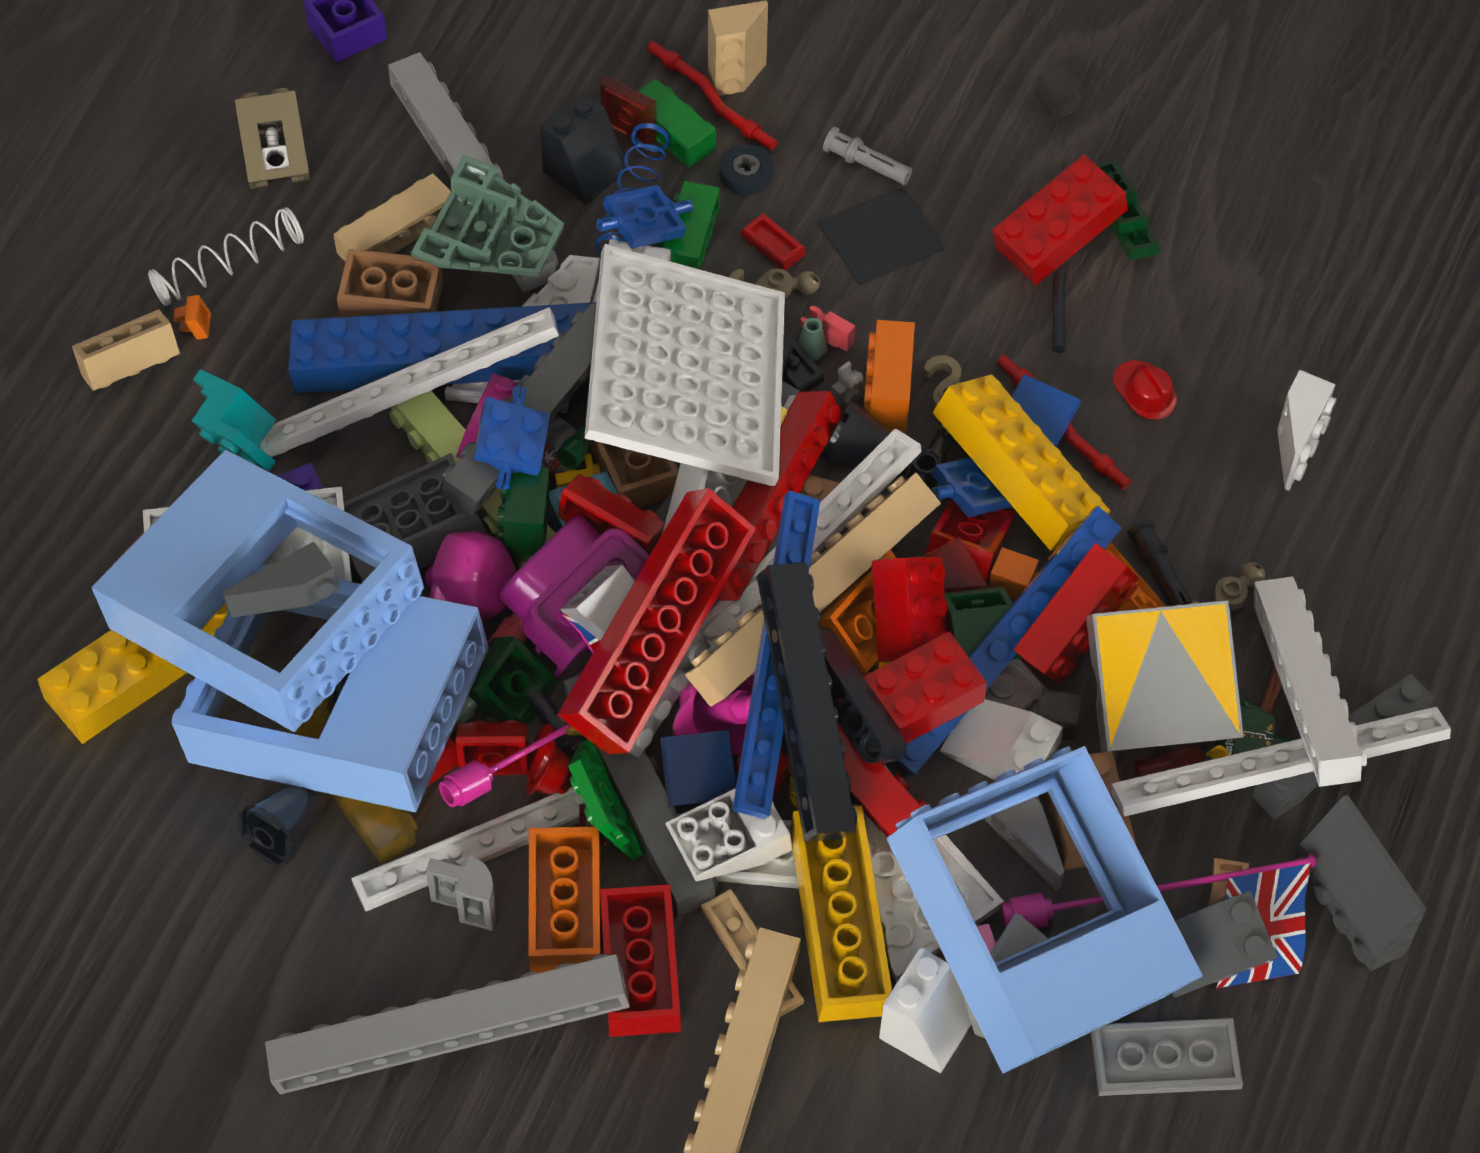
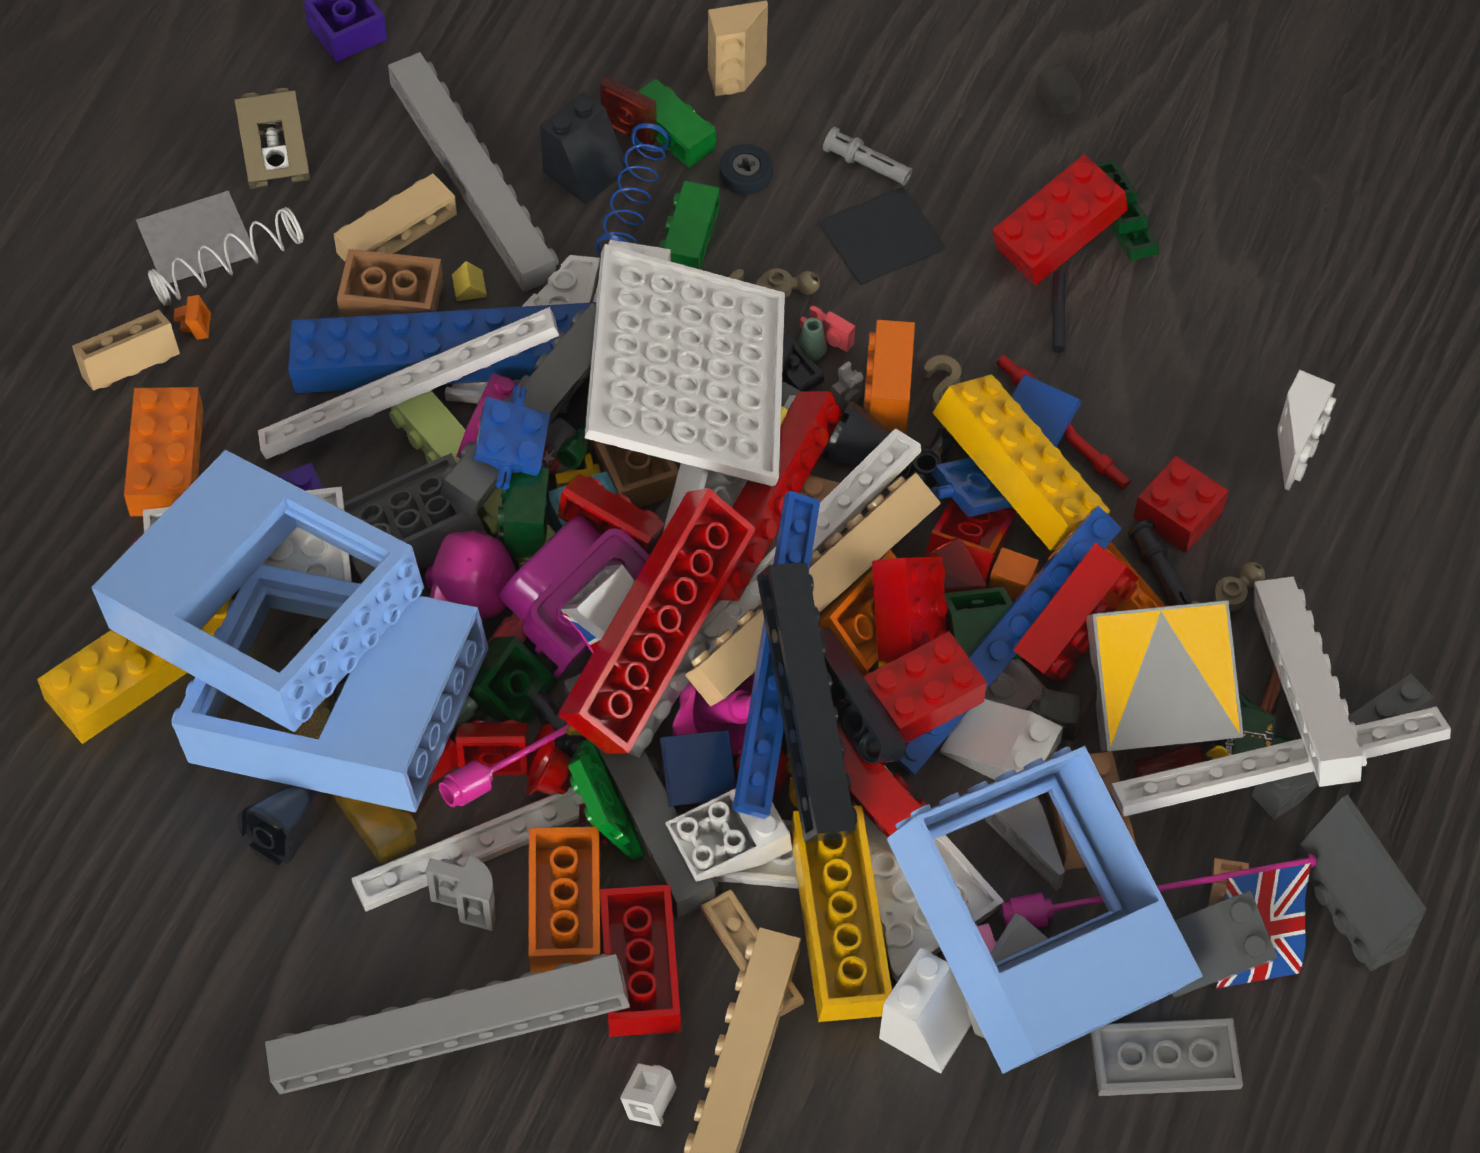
(162, 446): none -> orange brick
(187, 228): none -> flat silver sticker
(233, 420): teal bracket -> none
(286, 584): dark grey slope -> none
(468, 282): none -> light yellow slope
(488, 226): sand green wedge -> none
(644, 216): blue plate -> none
(648, 1094): none -> white brick
(748, 128): red bar -> none
(773, 242): red tile -> none
(1145, 389): red piece -> none
(1181, 503): none -> red brick

